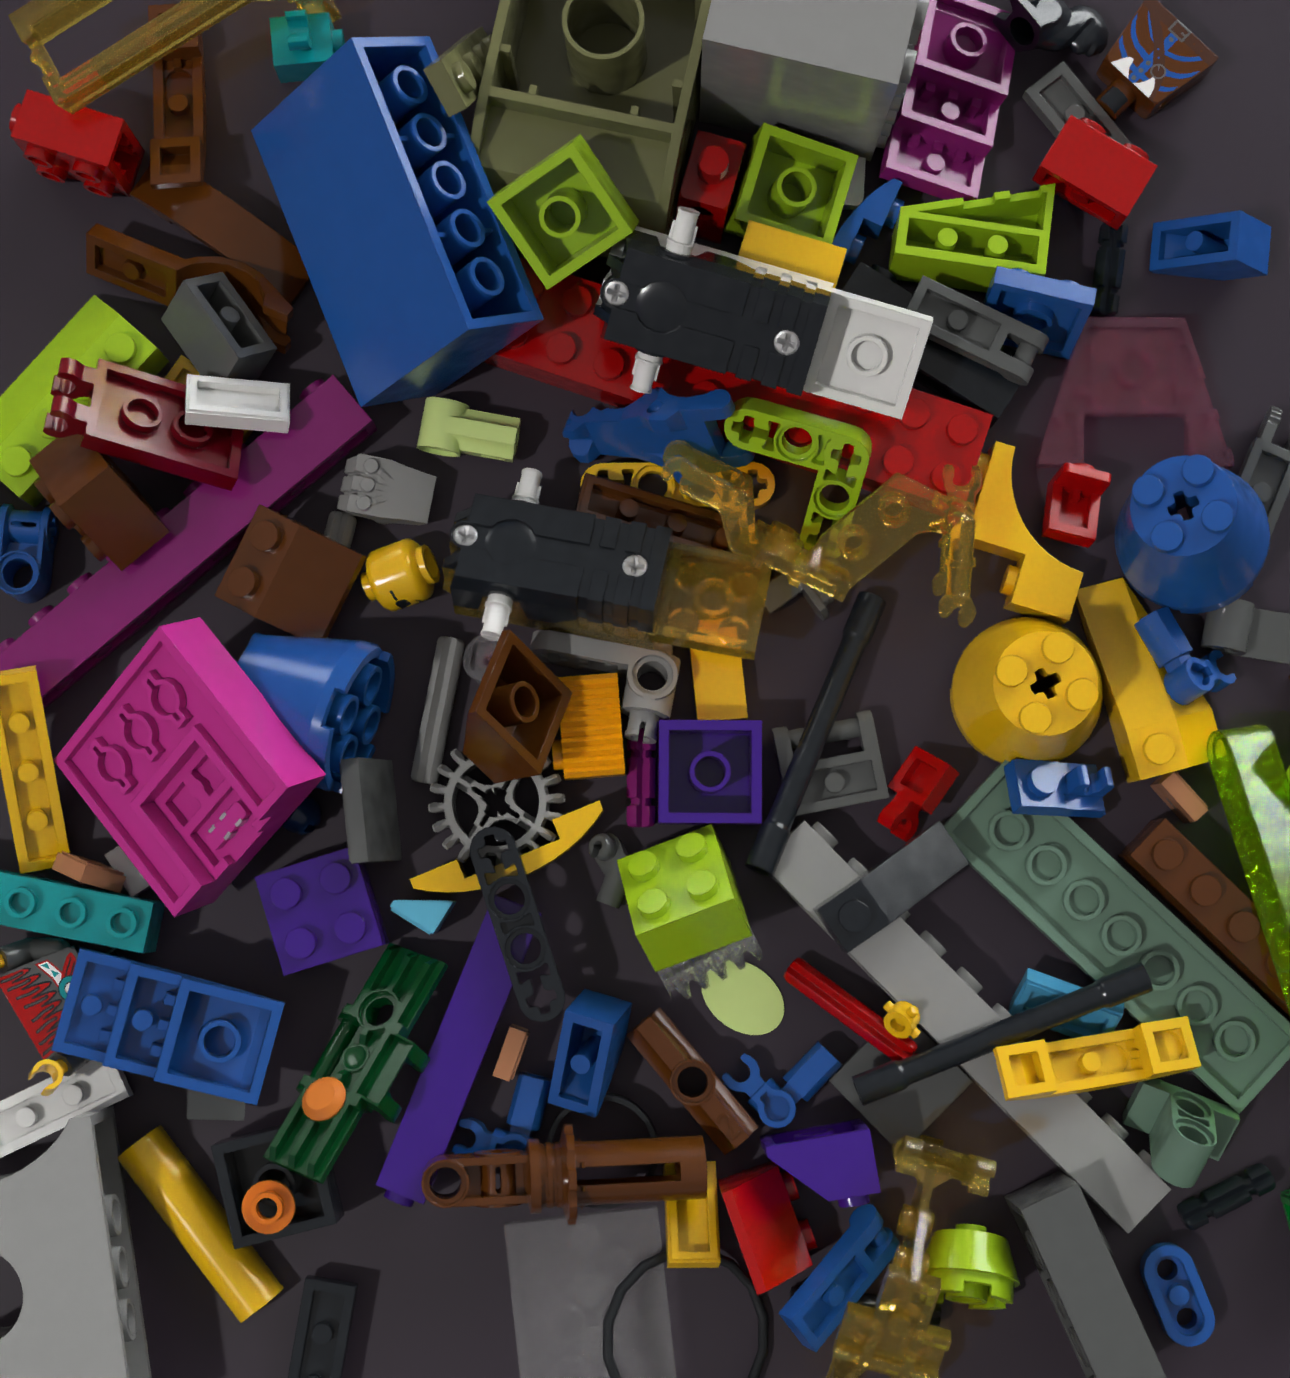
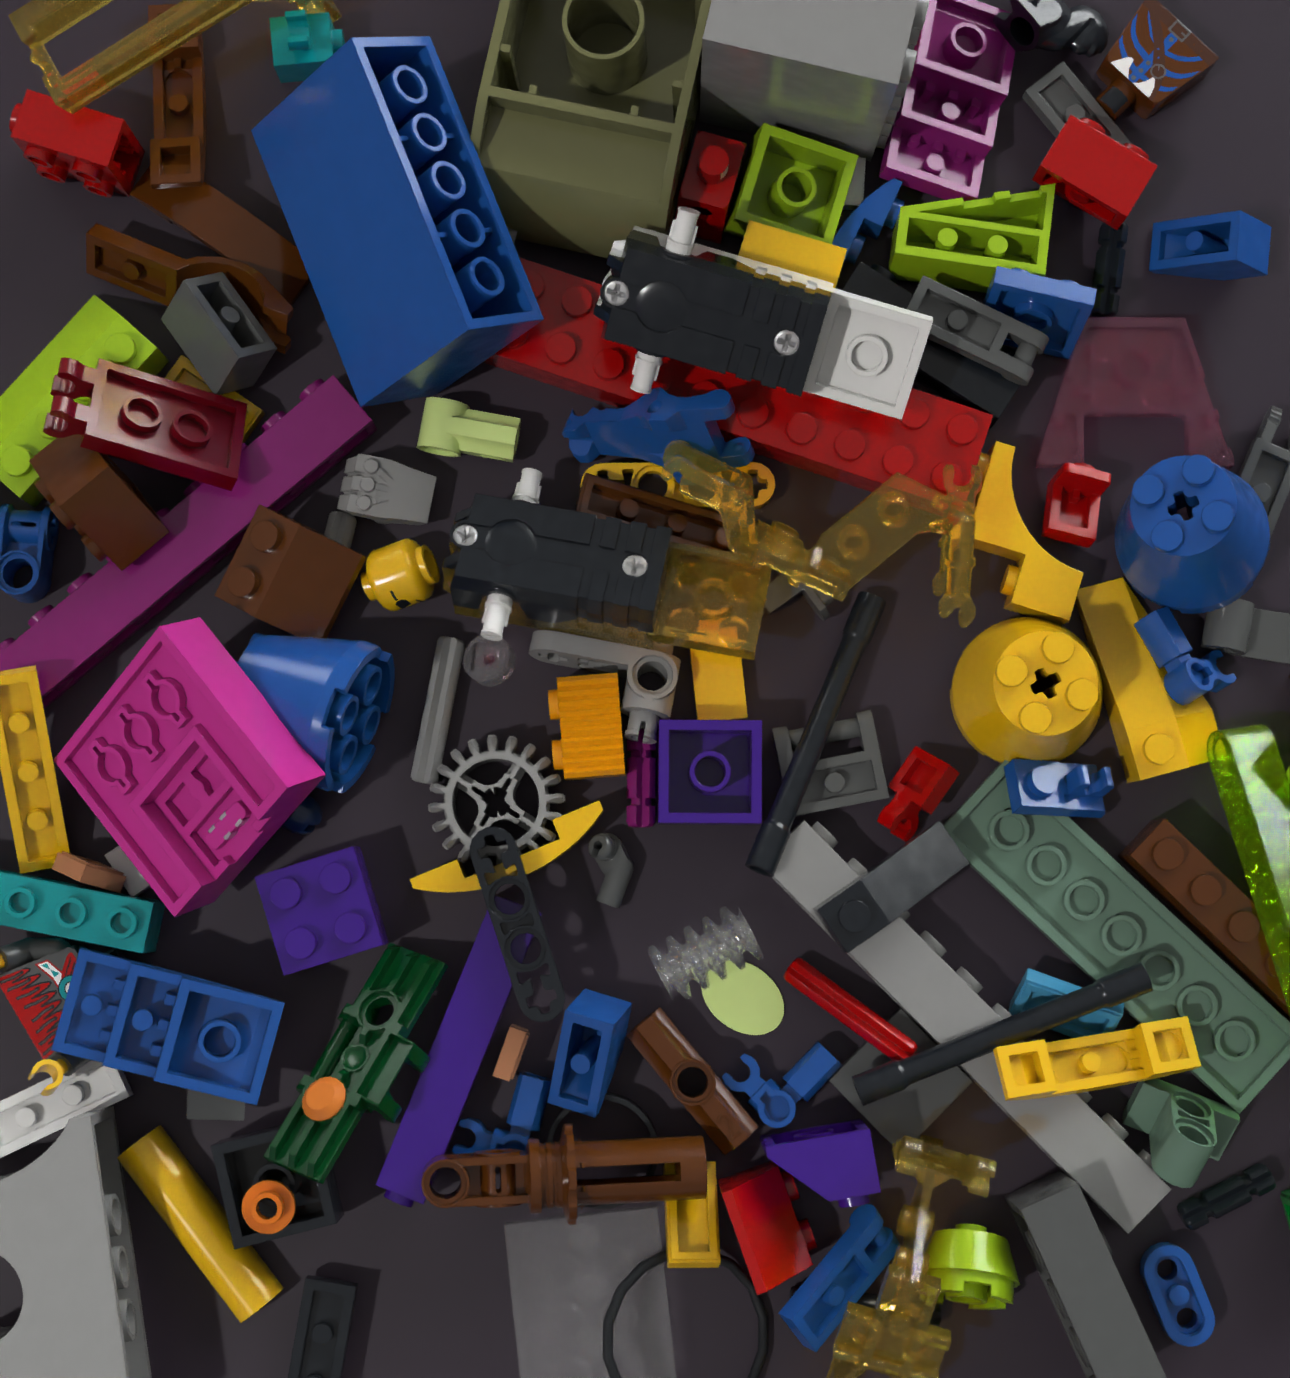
(237, 403): white tile -> none
(370, 810): dark grey tile -> none
(424, 914): medium azure slope -> none
(459, 71): olive plate -> none
(514, 713): reddish brown slope -> none
(563, 212): lime brick -> none
(683, 898): lime brick -> none
(822, 454): lime beam -> none
(902, 1019): yellow piece -> none
(1179, 797): nougat tile -> none

